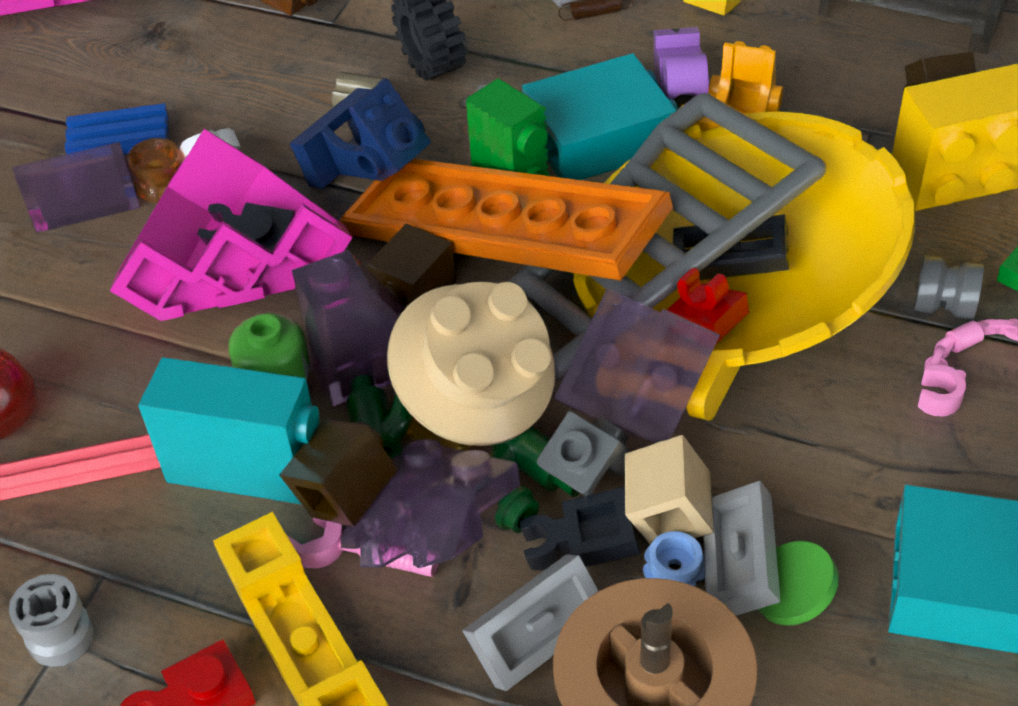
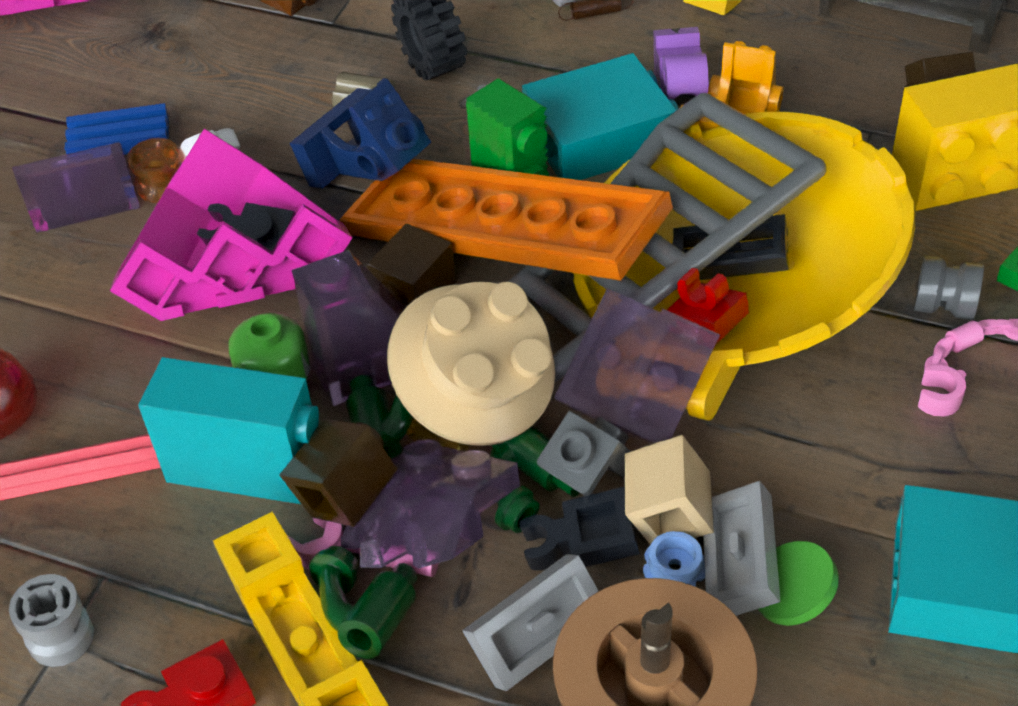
(378, 612): none -> dark green plant

